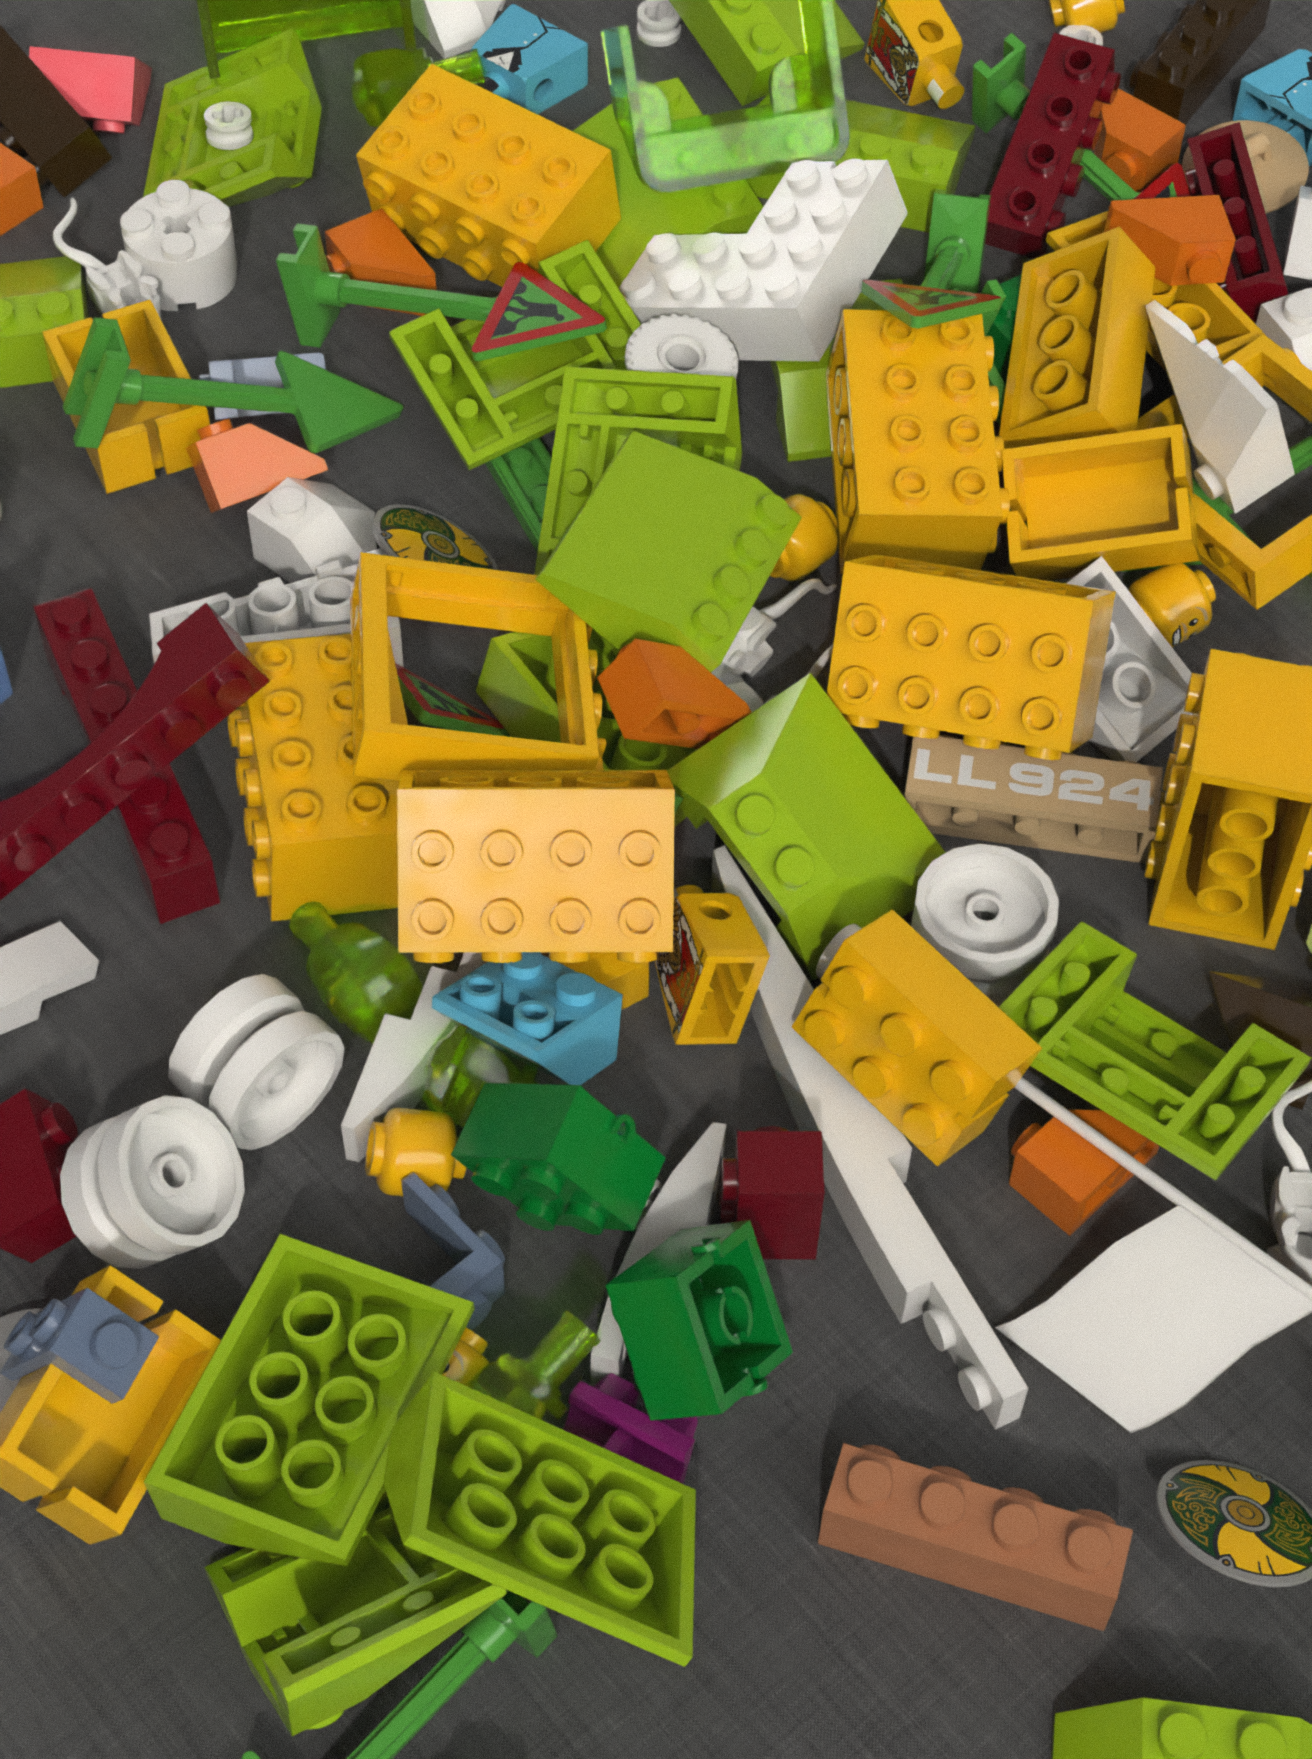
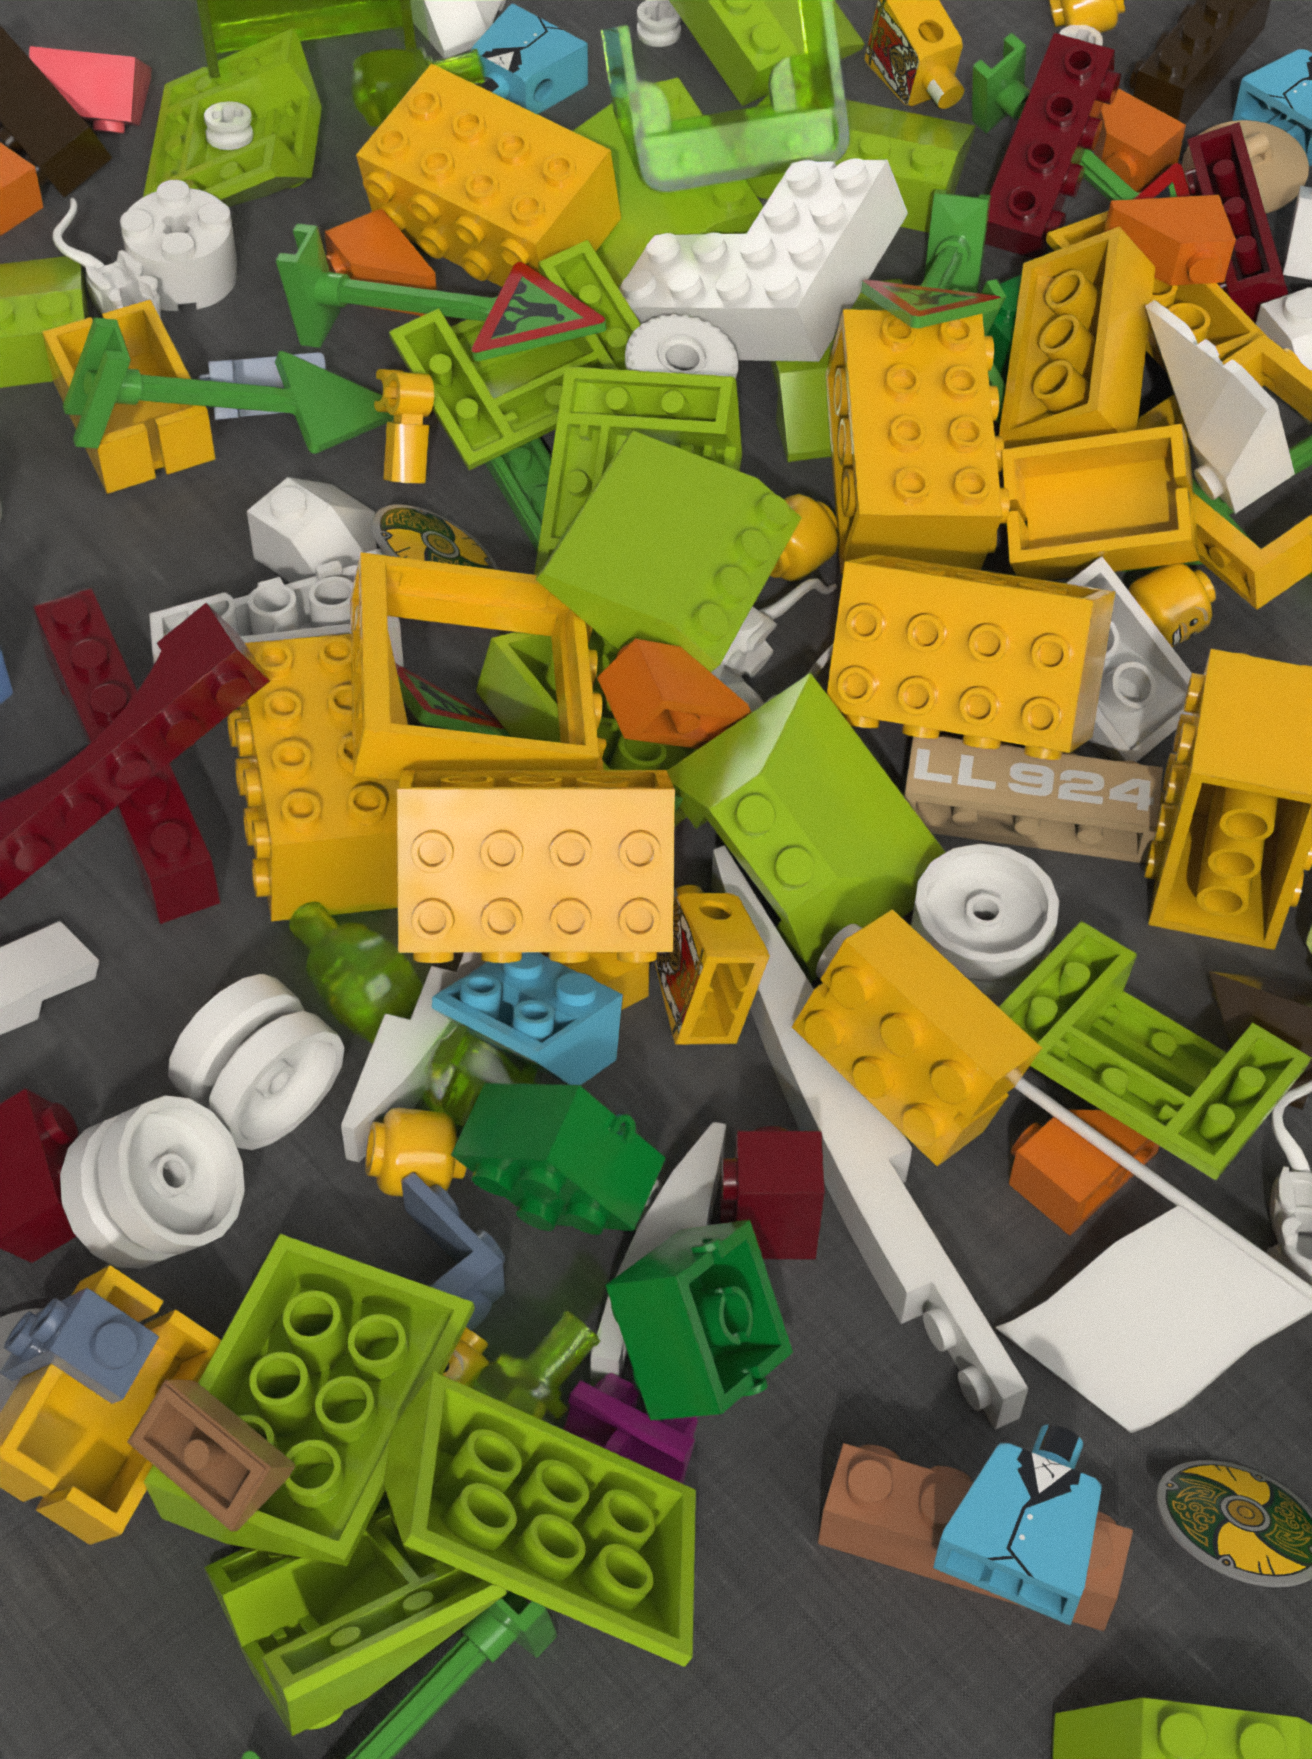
(210, 1452): none -> medium nougat slope
(246, 463): orange slope -> none
(409, 400): none -> yellow bar
(1027, 1526): none -> medium azure torso

